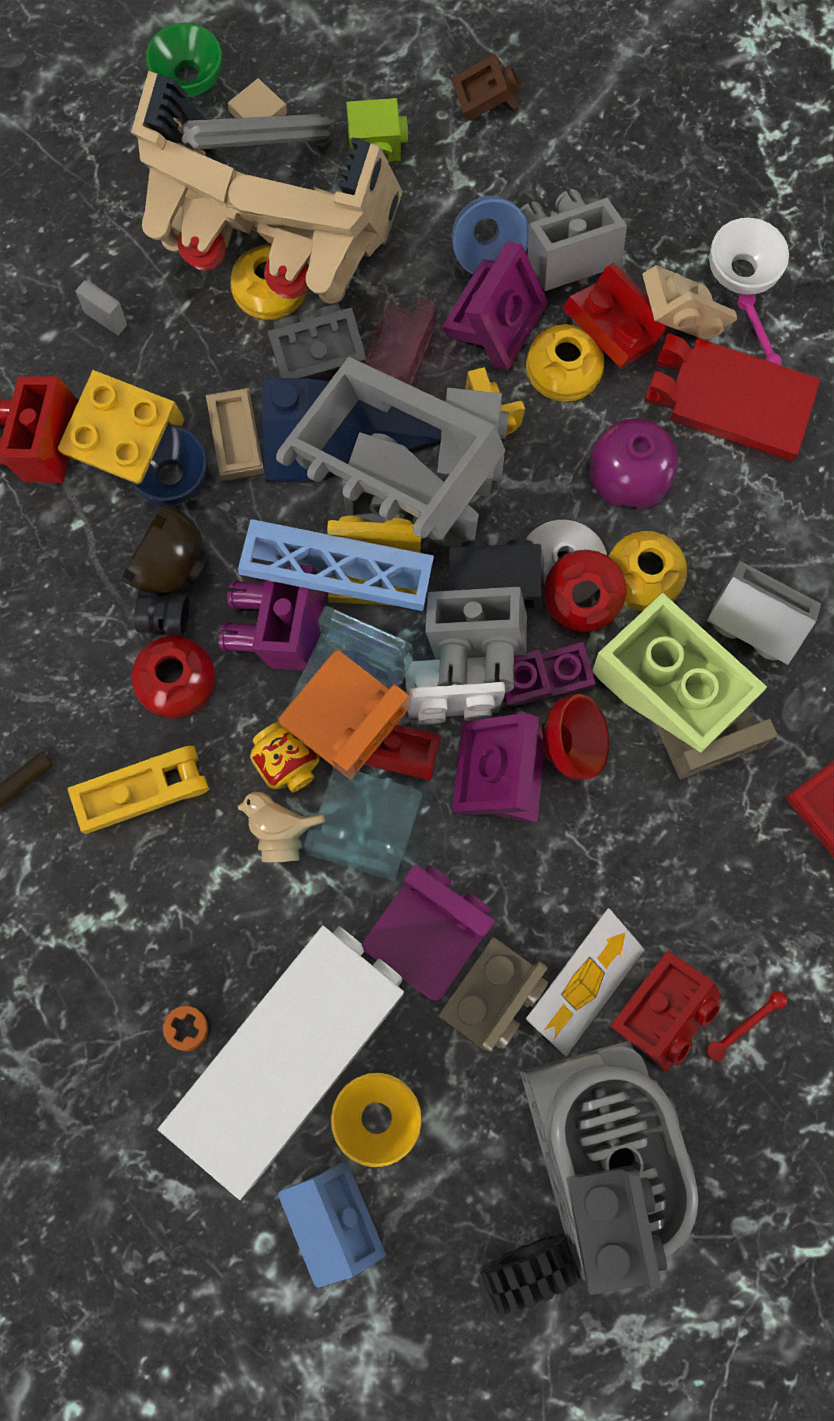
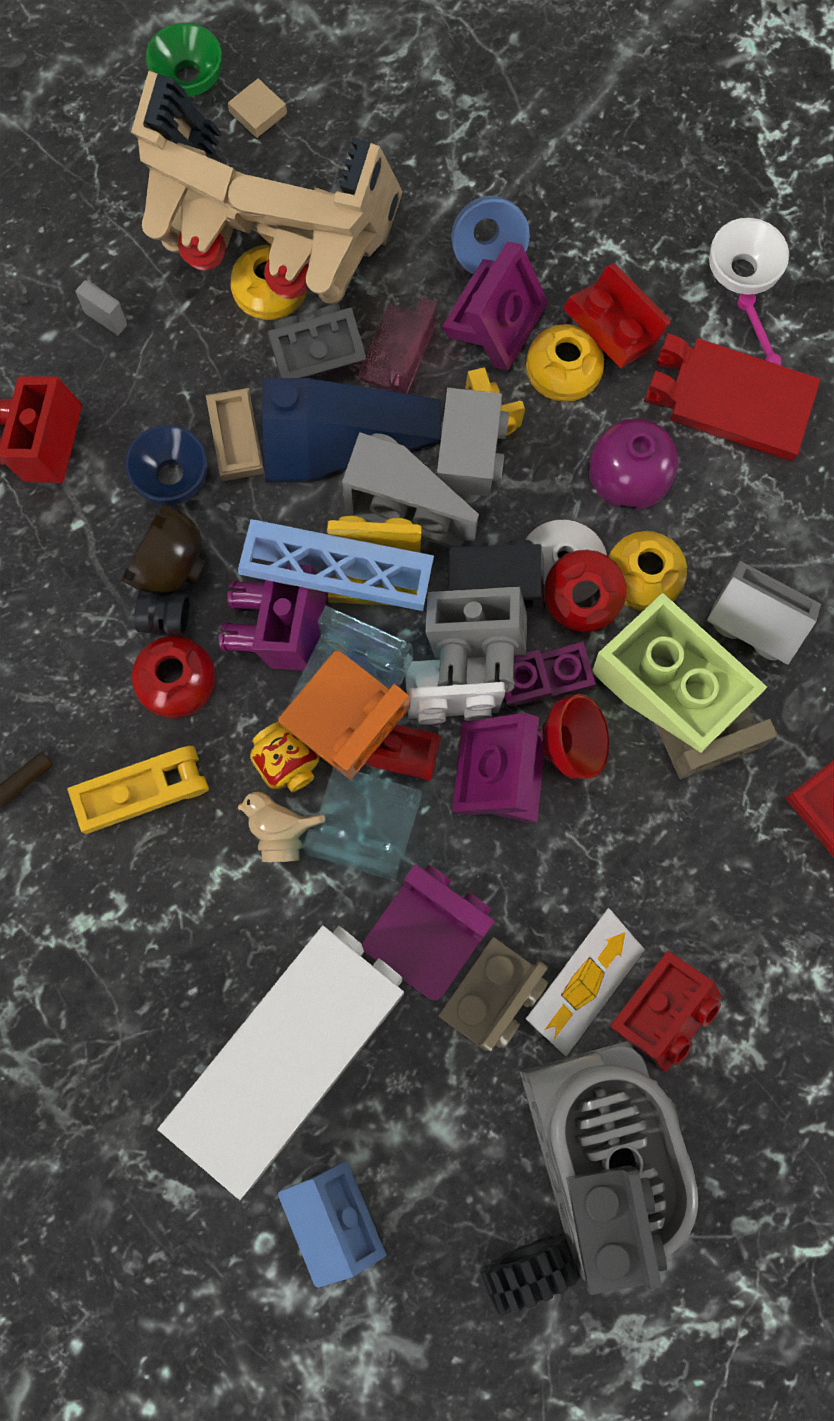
(118, 427): yellow bracket -> none
(188, 1043): orange bush -> none
(255, 131): light grey axle -> none
(361, 382): light grey hinge -> none
(369, 1147): yellow piece -> none
(378, 124): lime brick -> none
(486, 87): reddish brown bracket -> none
(575, 241): light grey brick -> none
(685, 304): tan bracket -> none
(717, 1050): red hinge -> none

